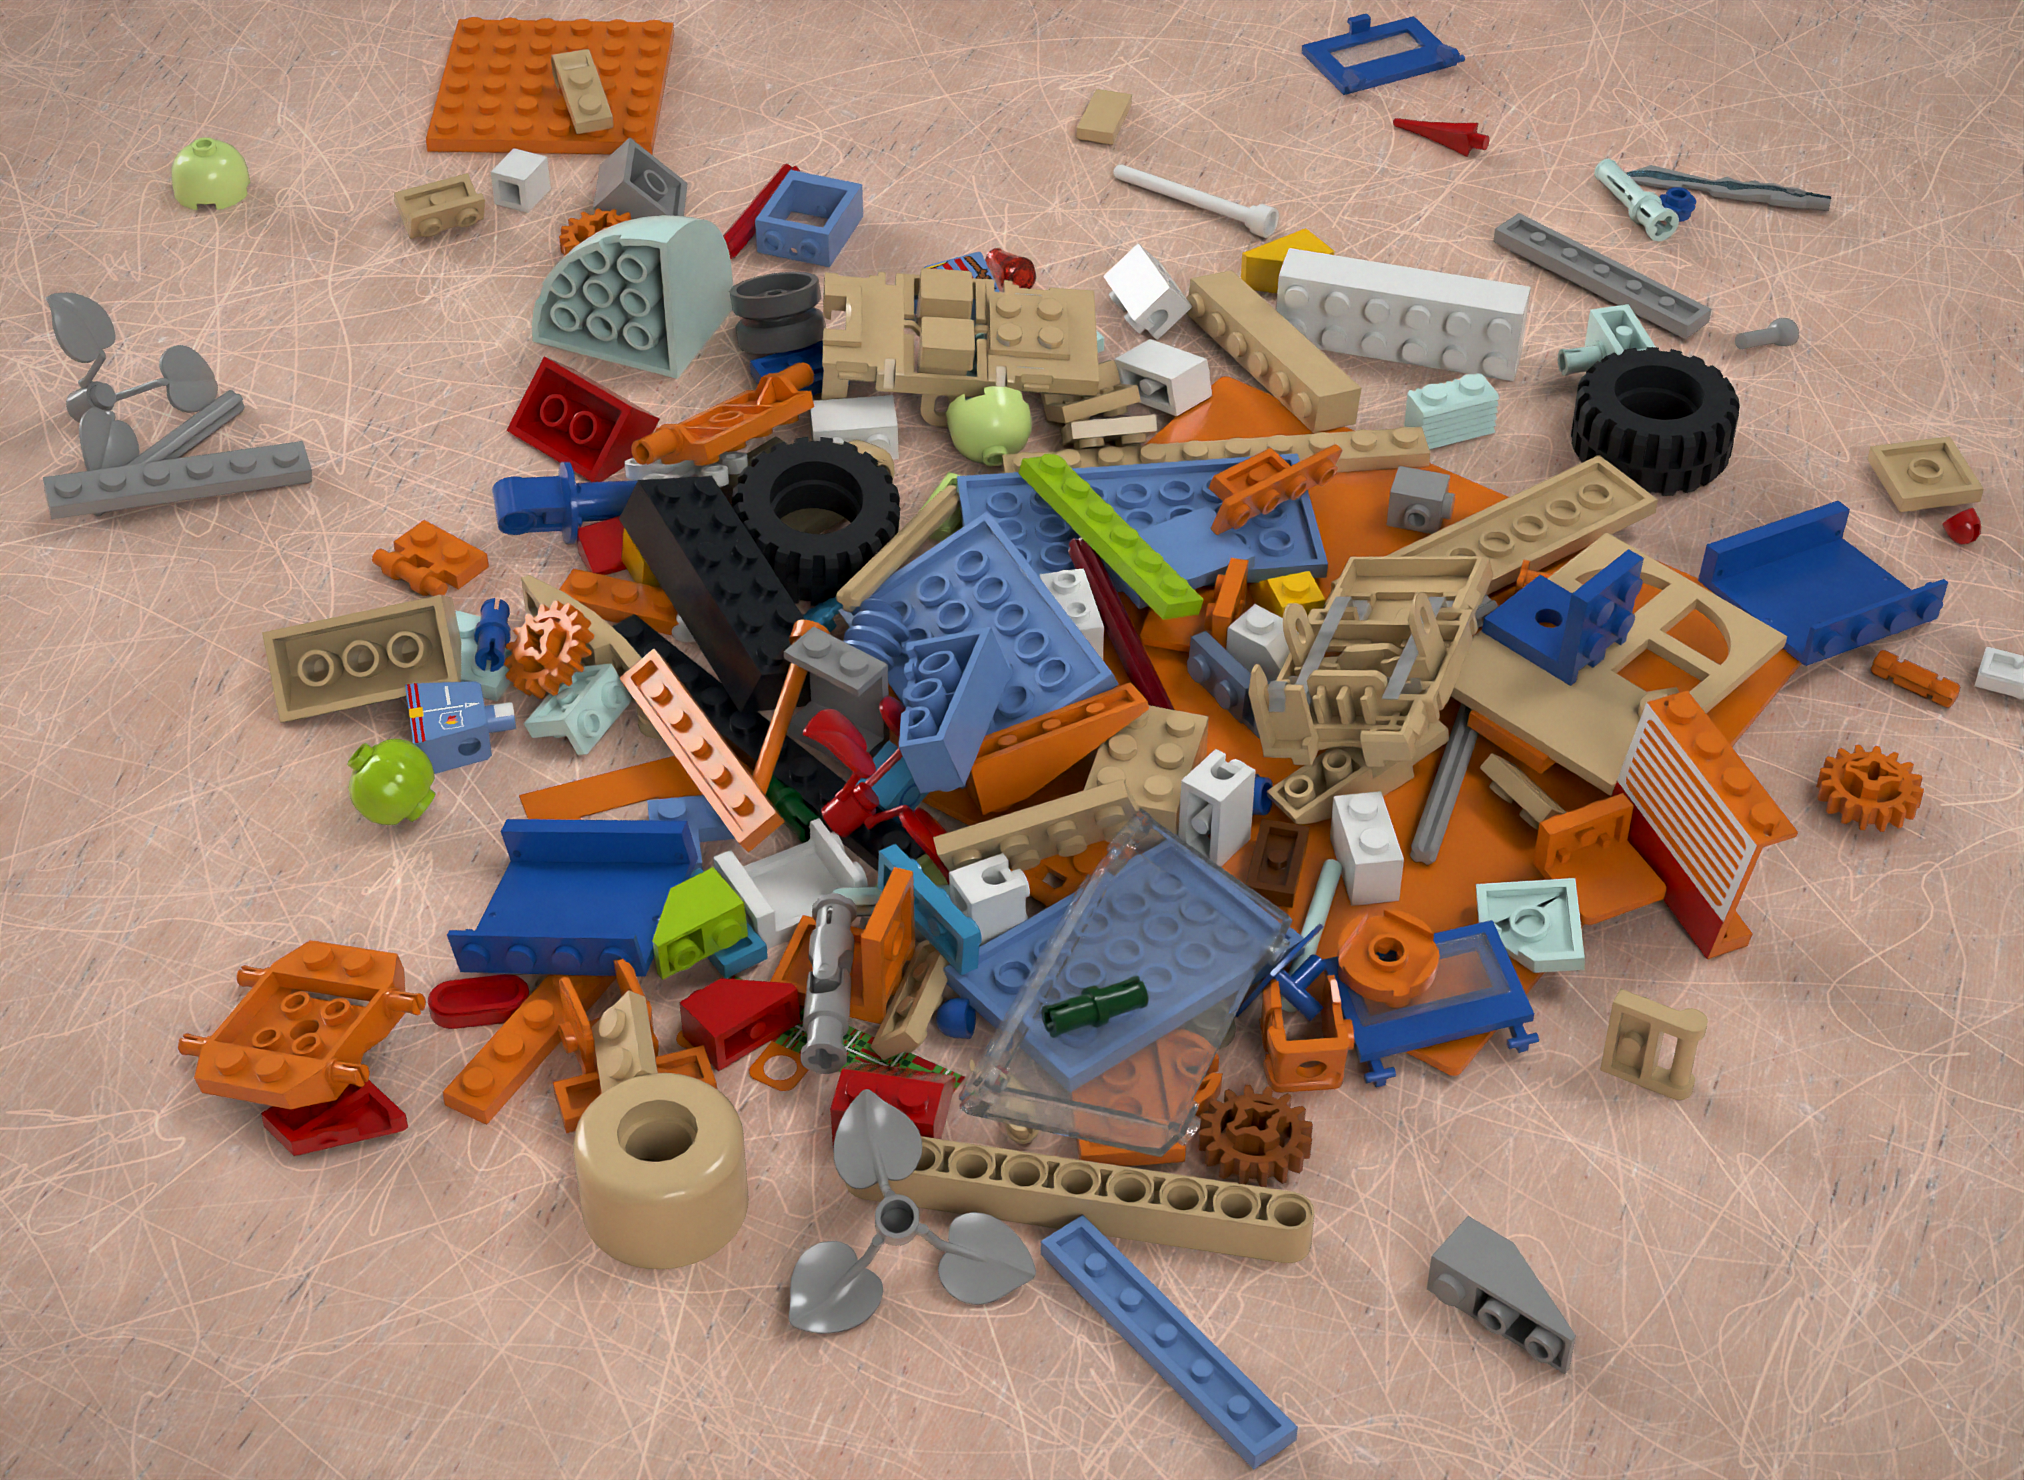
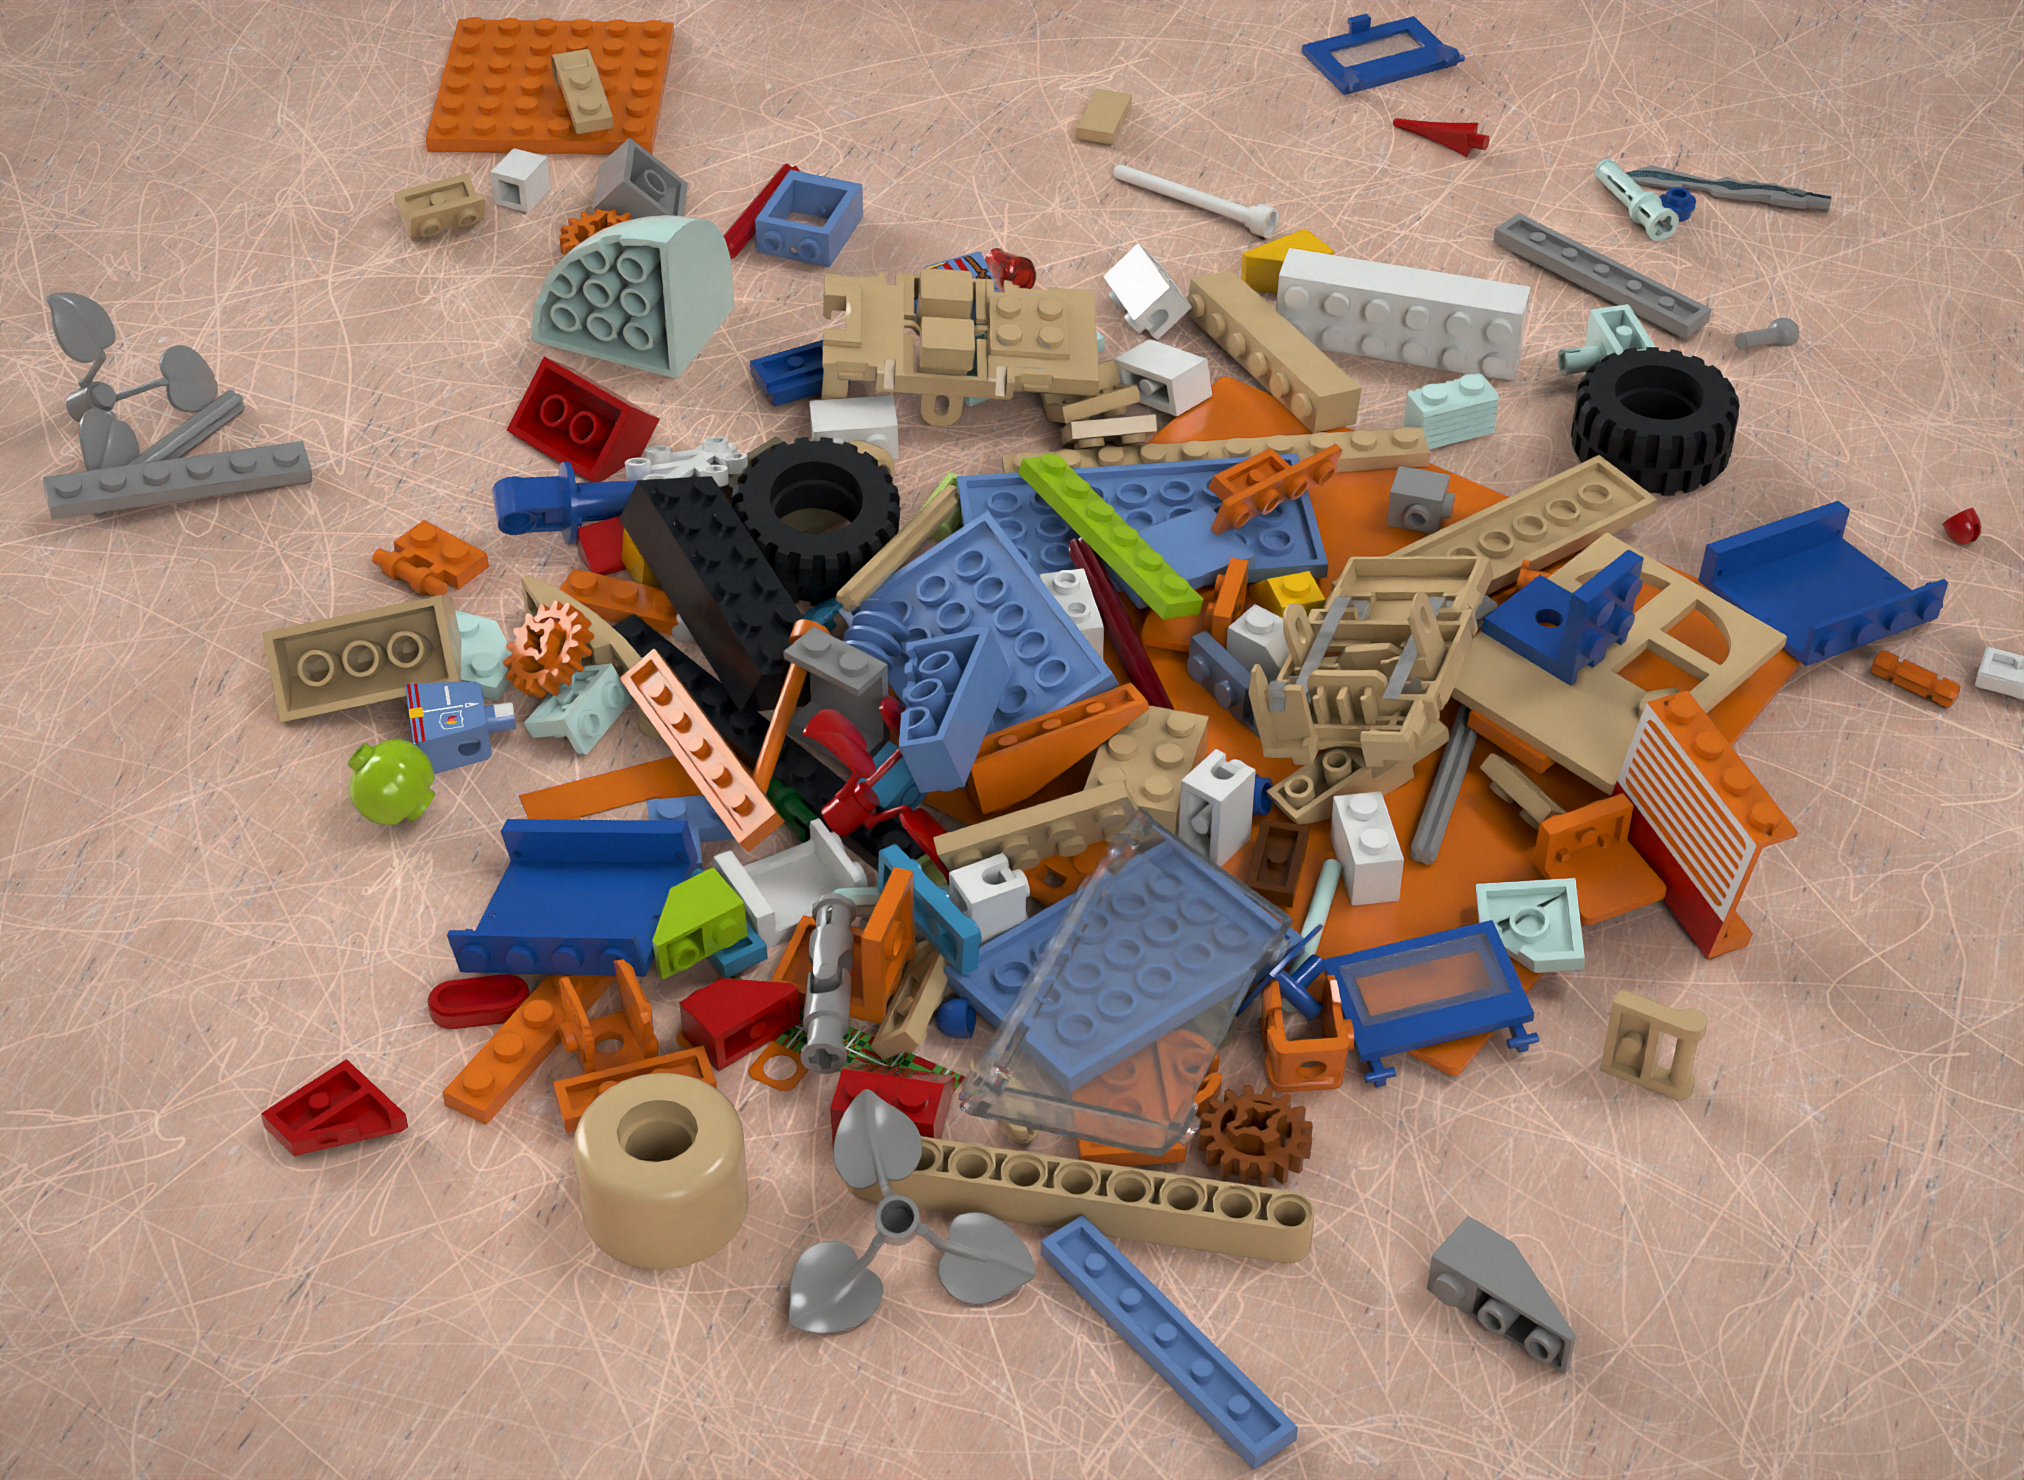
(209, 174): yellowish green cylinder -> none
(299, 1048): orange piece -> none
(492, 635): blue pin -> none
(624, 1041): tan bracket -> none
(731, 422): orange plate -> none
(778, 312): dark grey wheel -> none
(989, 424): yellowish green cylinder -> none
(1094, 1006): dark green pin -> none
(1384, 981): orange plate -> none
(1870, 788): orange gear -> none
(1925, 474): tan plate -> none

